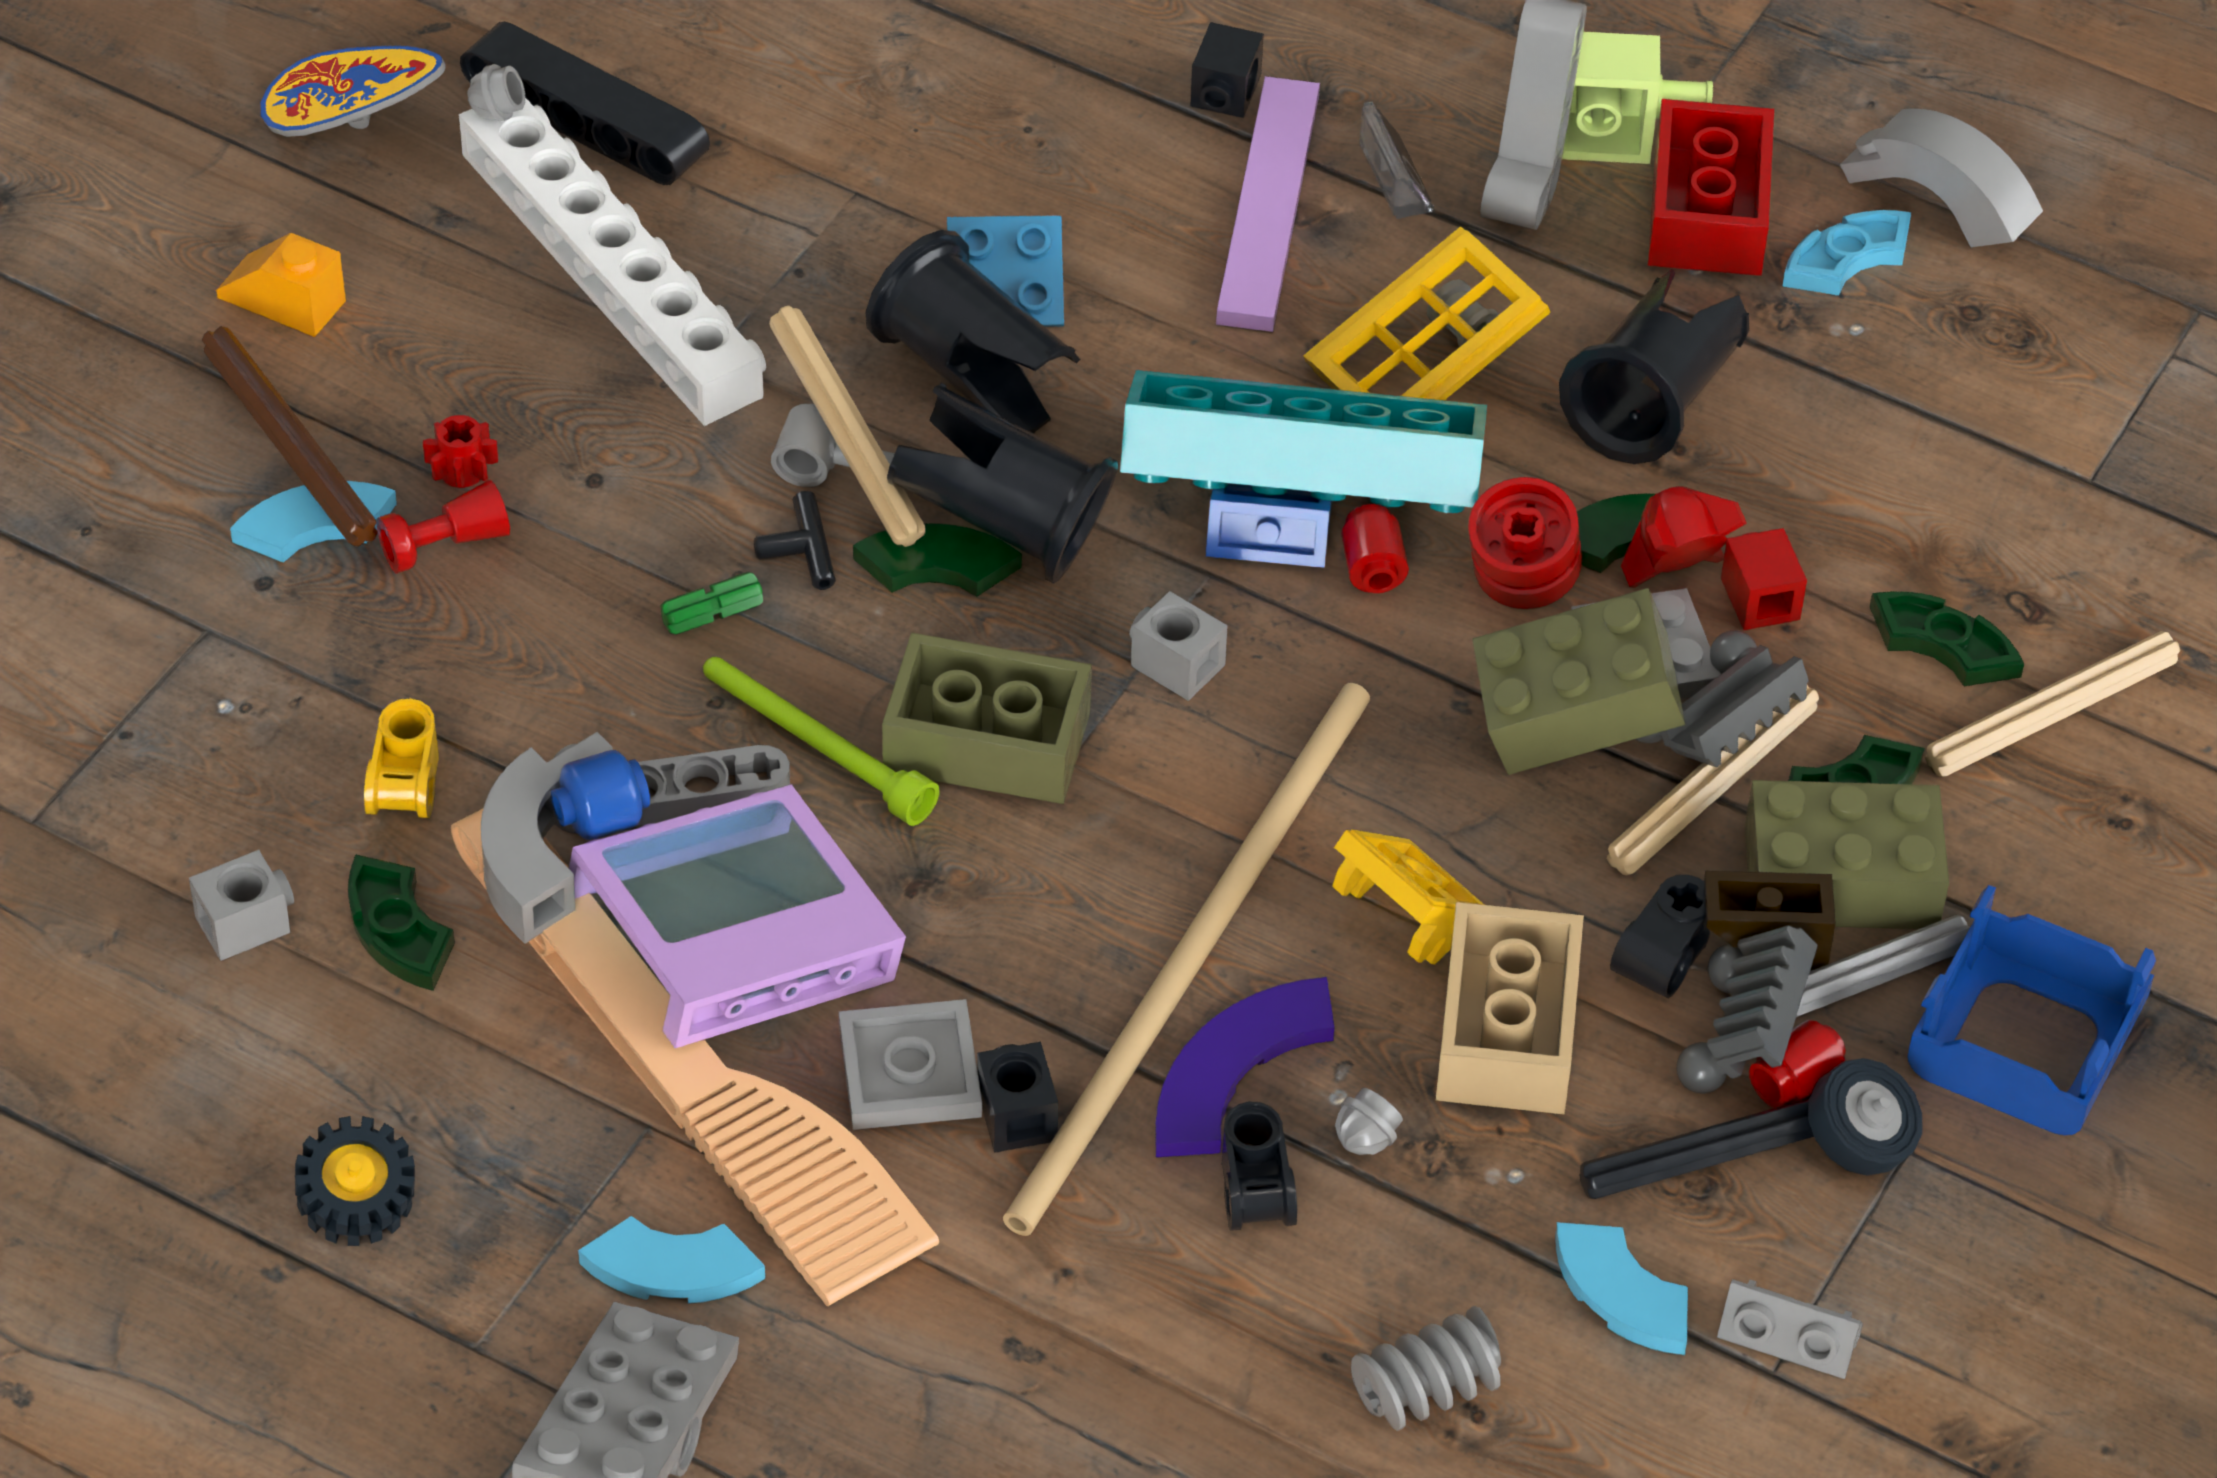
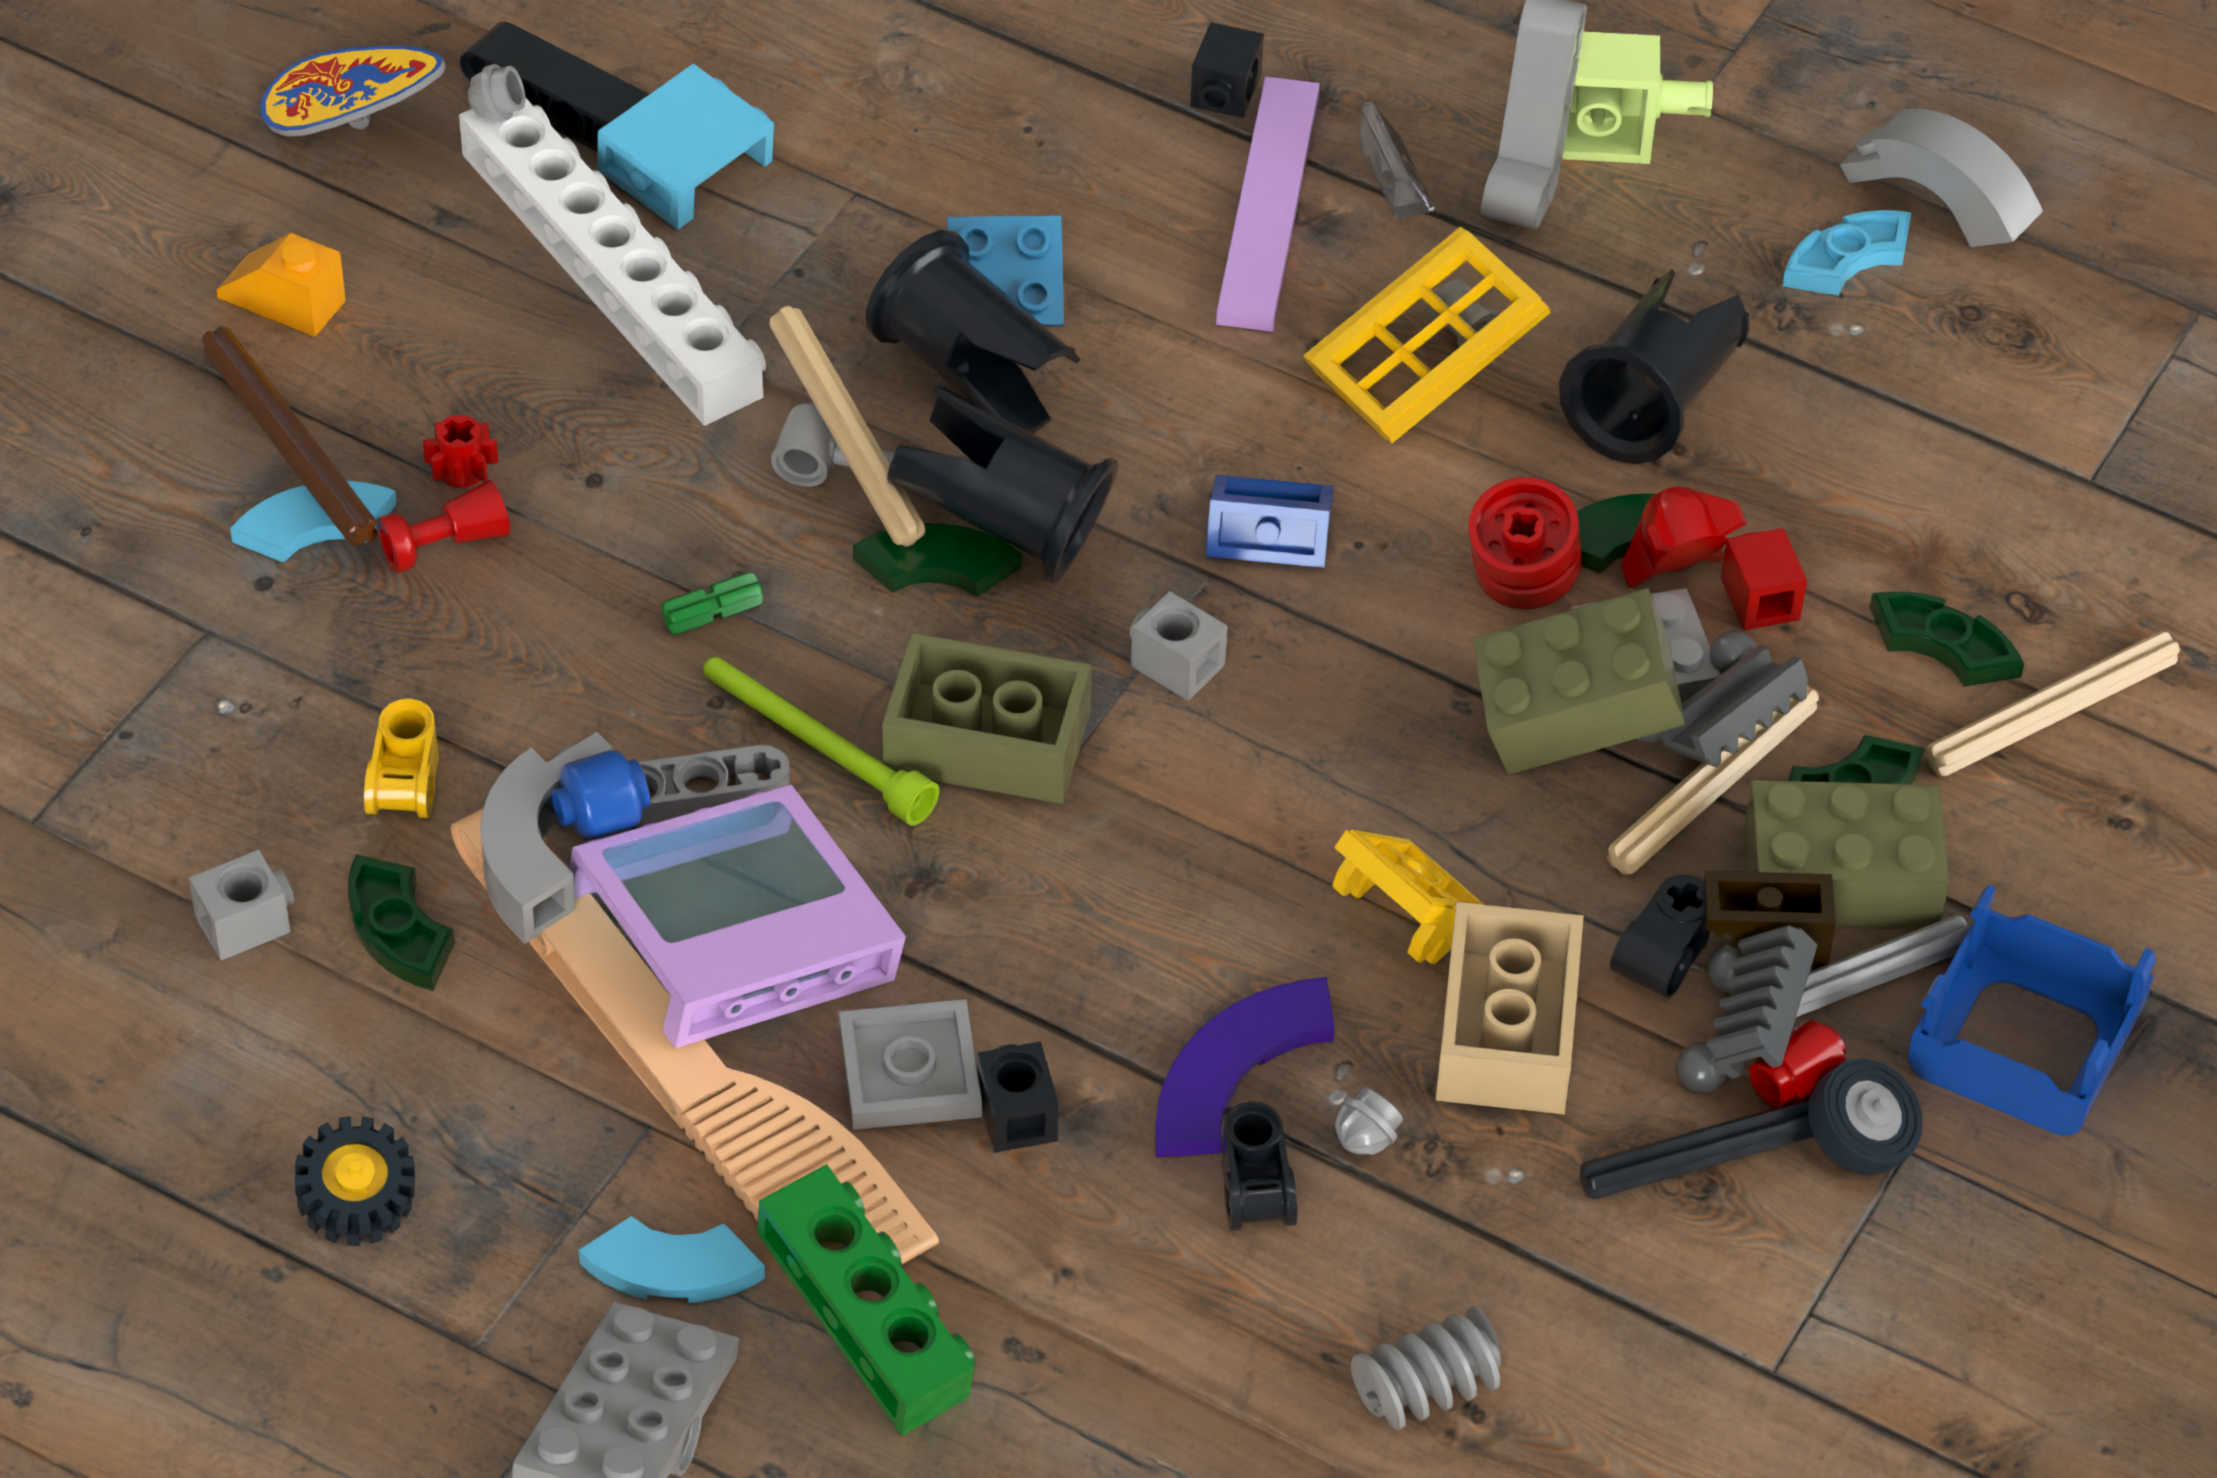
(679, 141): none -> medium azure panel
(808, 540): black piece -> none
(905, 1384): none -> green brick
(1184, 962): tan piece -> none
(1303, 440): brick -> none
(1374, 549): red brick -> none
(1619, 1289): medium azure tile -> none
(1711, 187): red brick -> none
(1789, 1328): light grey hinge -> none

